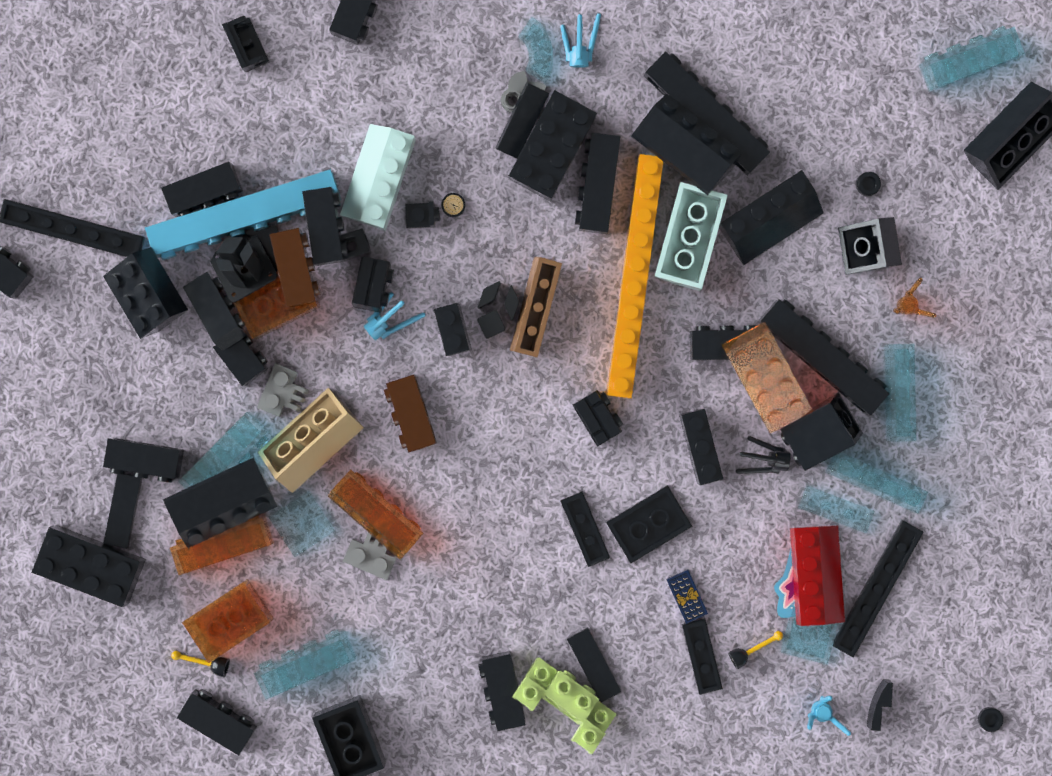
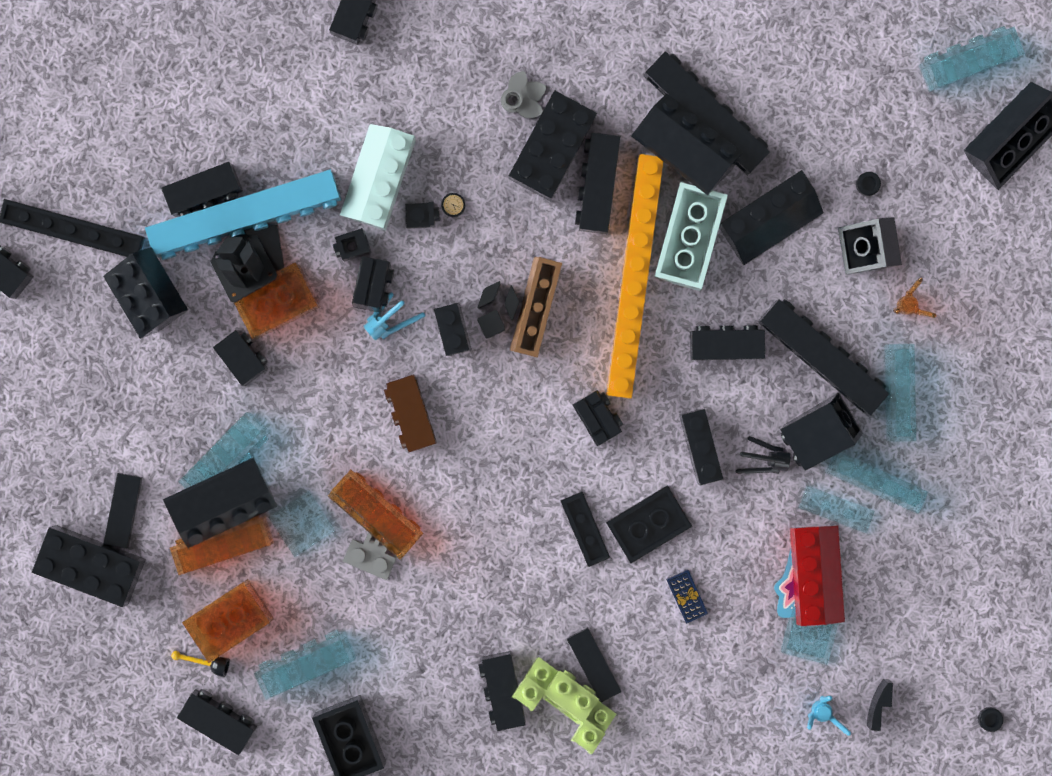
(143, 459): black brick -> none
(215, 310): black brick -> none
(245, 43): black hinge -> none
(281, 391): light grey hinge -> none
(295, 267): reddish brown brick -> none
(310, 440): tan slope -> none
(324, 226): black brick -> none
(522, 120): black tile -> none
(539, 50): clear light blue tile -> none
(579, 55): medium azure plant -> none
(702, 656): black tile -> none
(740, 656): hinge -> none
(767, 377): clear orange brick -> none
(877, 588): black tile -> none

